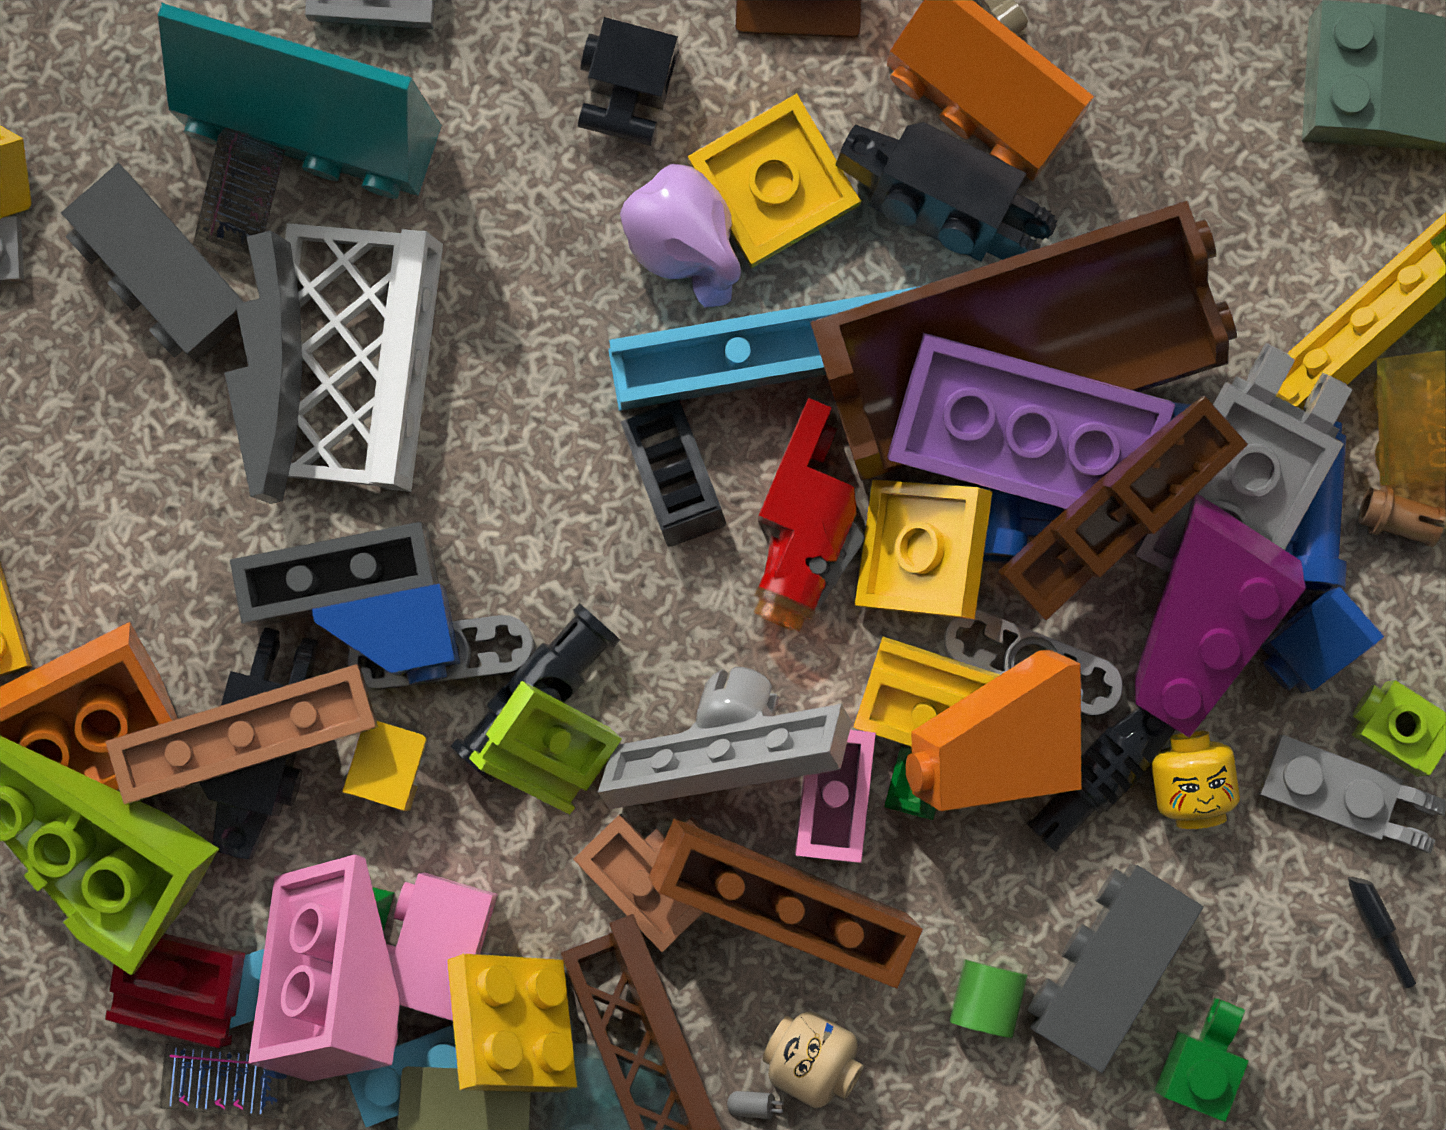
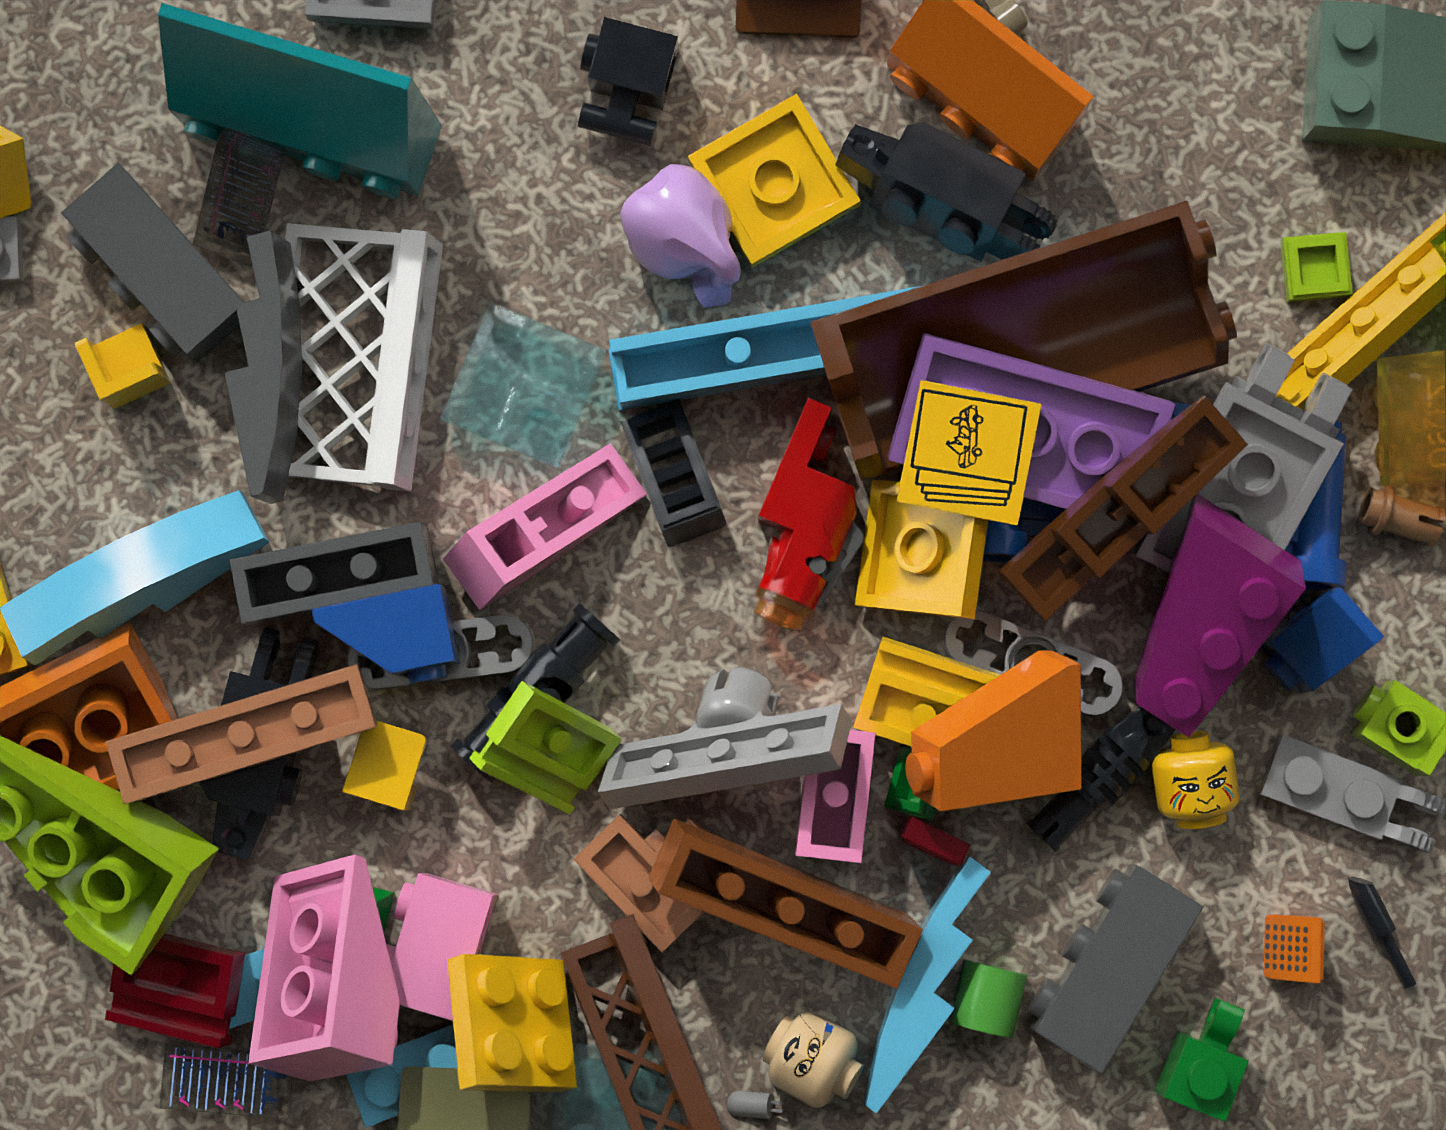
(123, 366): none -> yellow panel
(127, 576): none -> medium azure slope
(523, 385): none -> clear light blue plate
(542, 526): none -> bright pink slope
(914, 1007): none -> medium azure slope
(934, 841): none -> dark red tile
(969, 452): none -> yellow sticker
(1294, 948): none -> orange slope
(1316, 267): none -> lime tile

